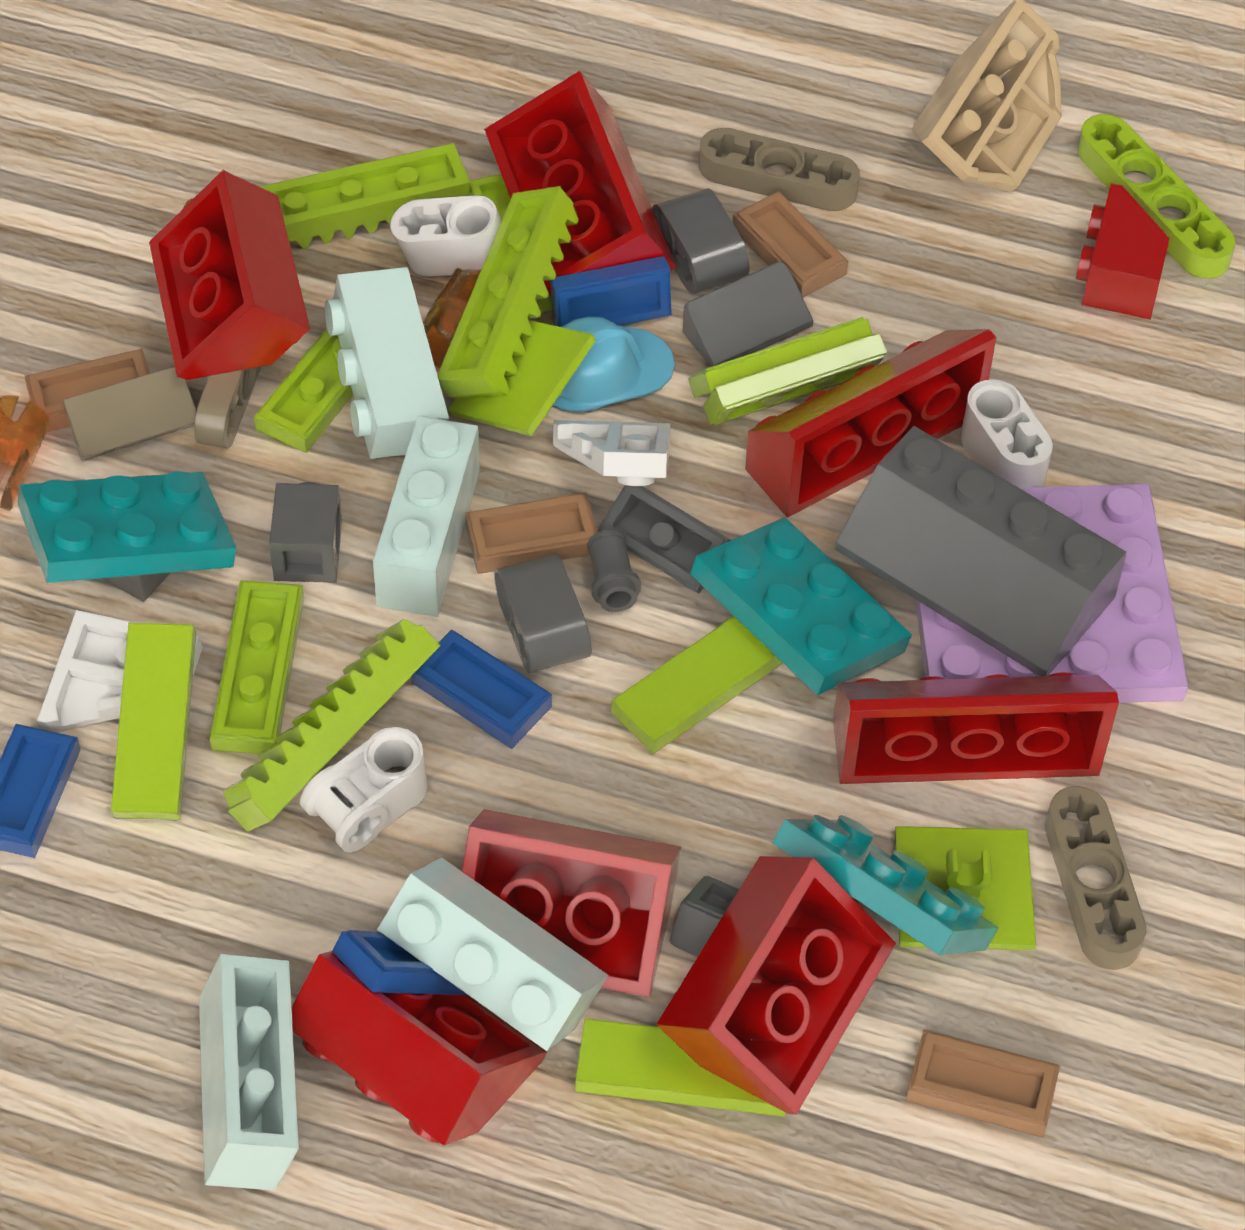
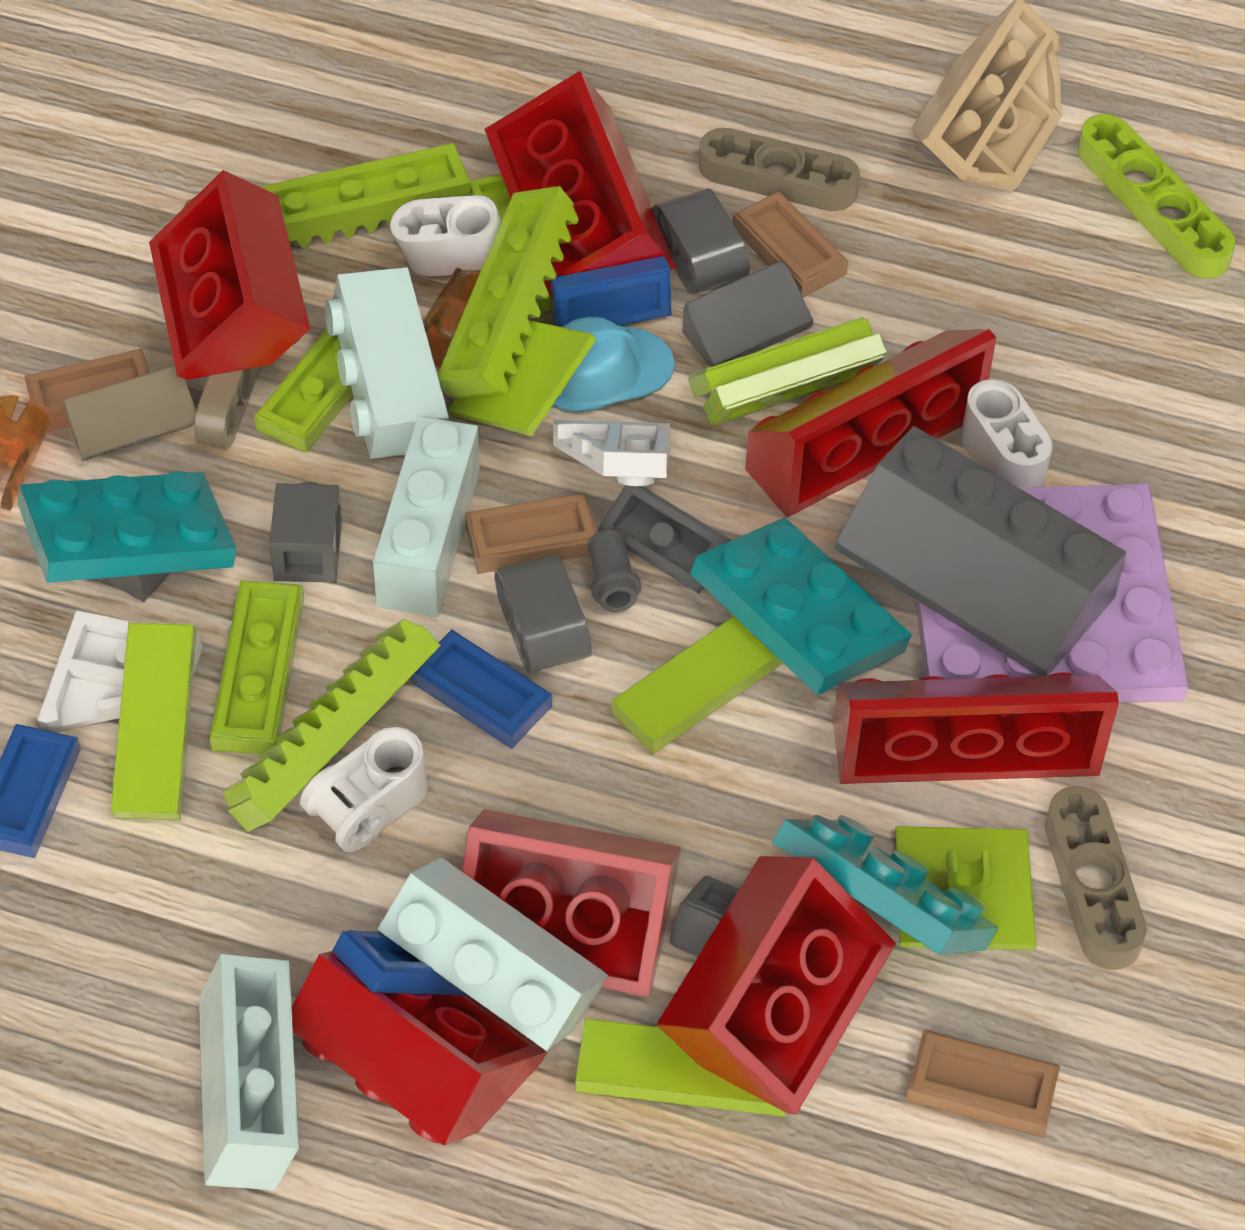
(1126, 259): red slope -> none

